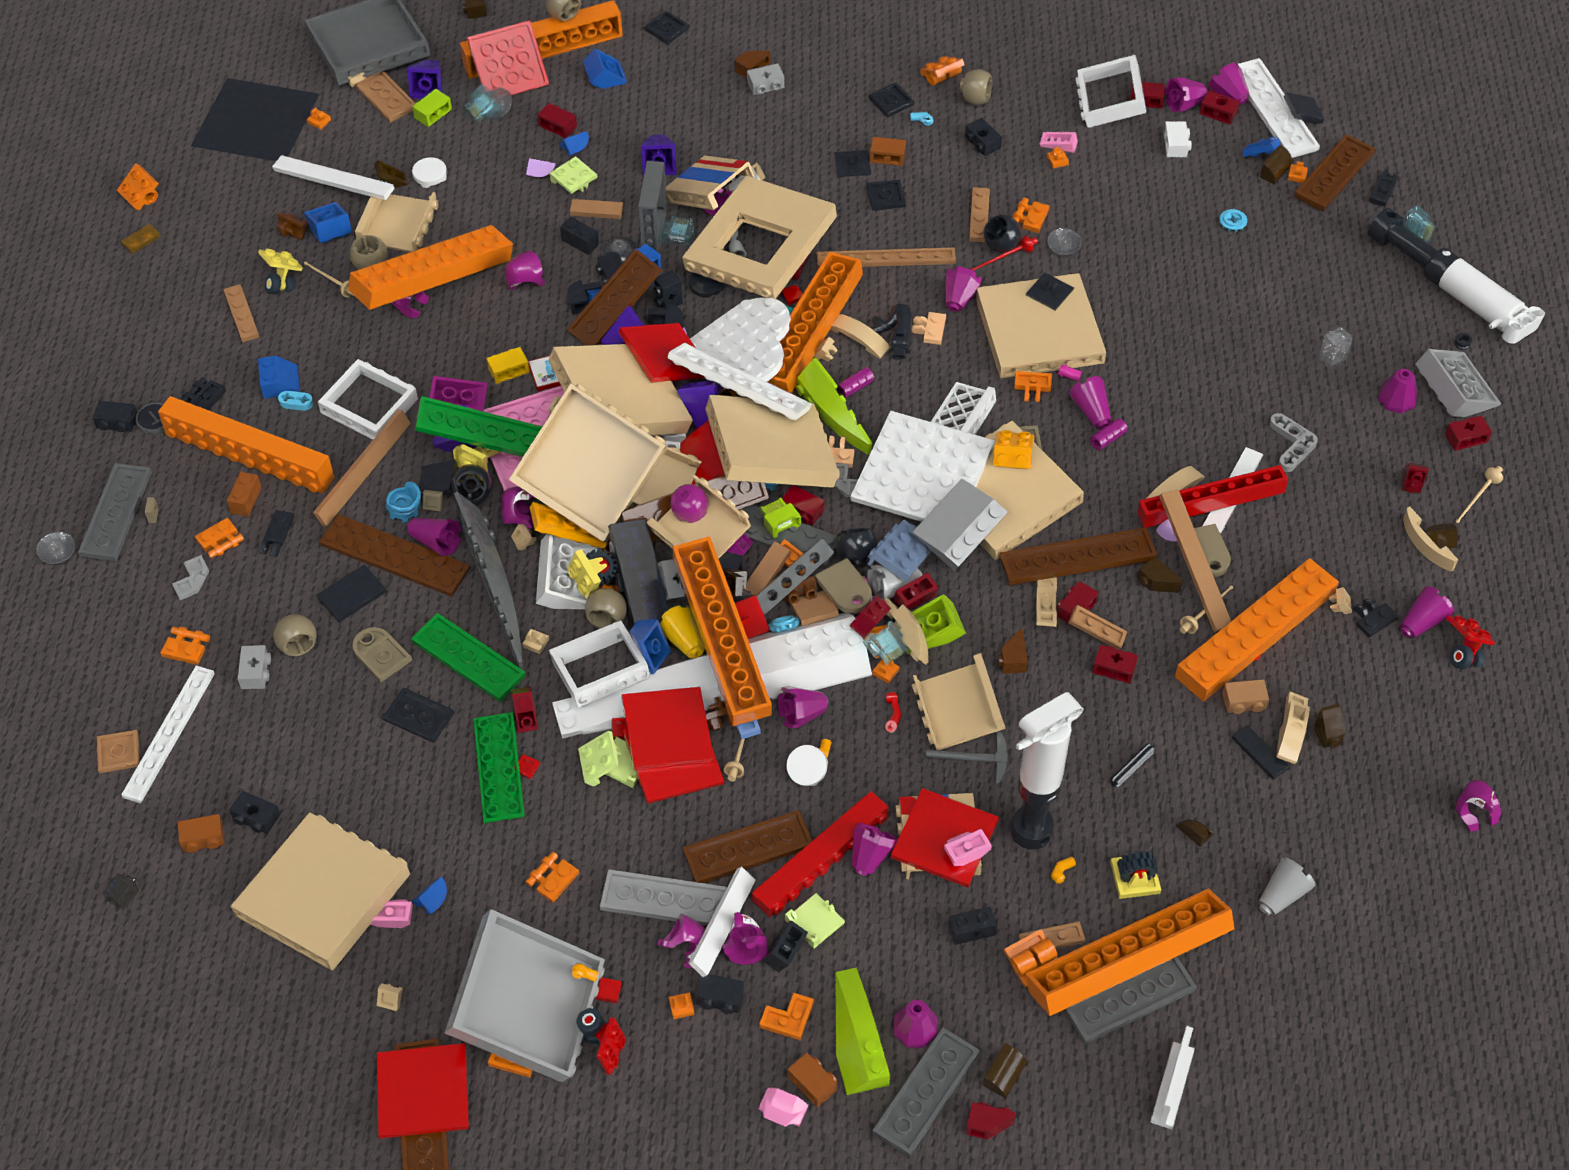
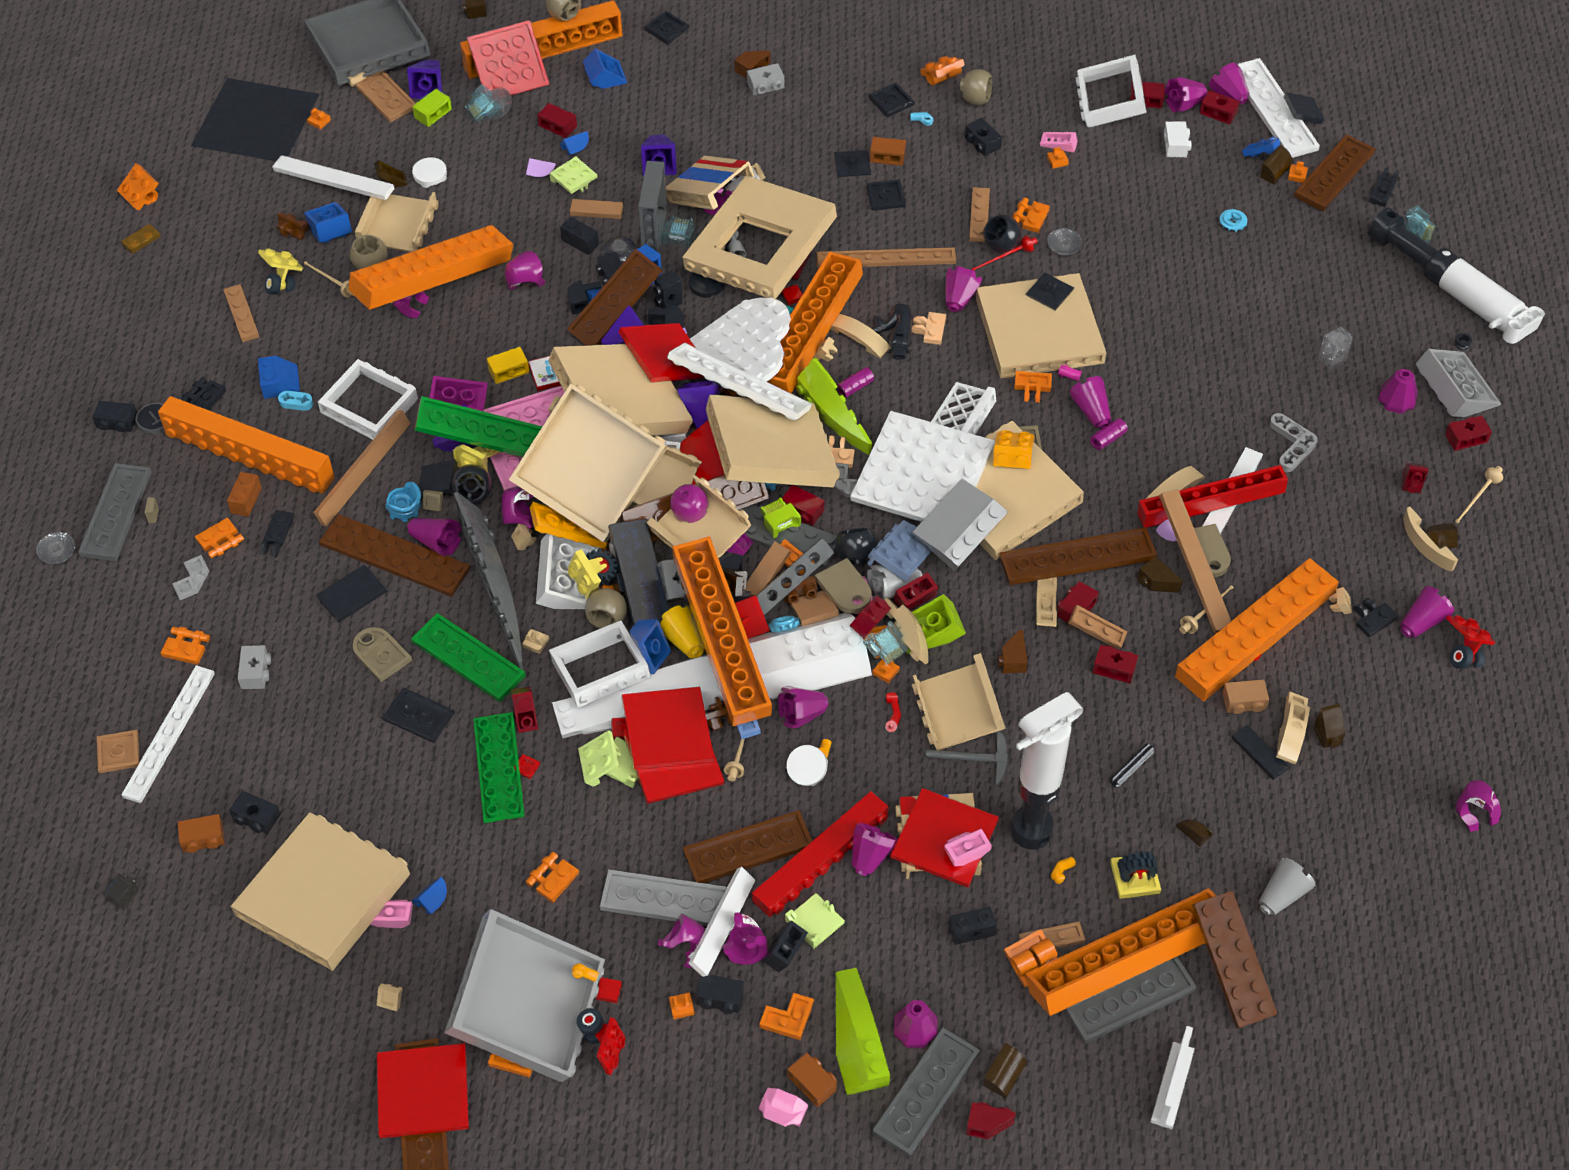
(294, 635): dark tan wheel -> none
(1234, 959): none -> reddish brown plate

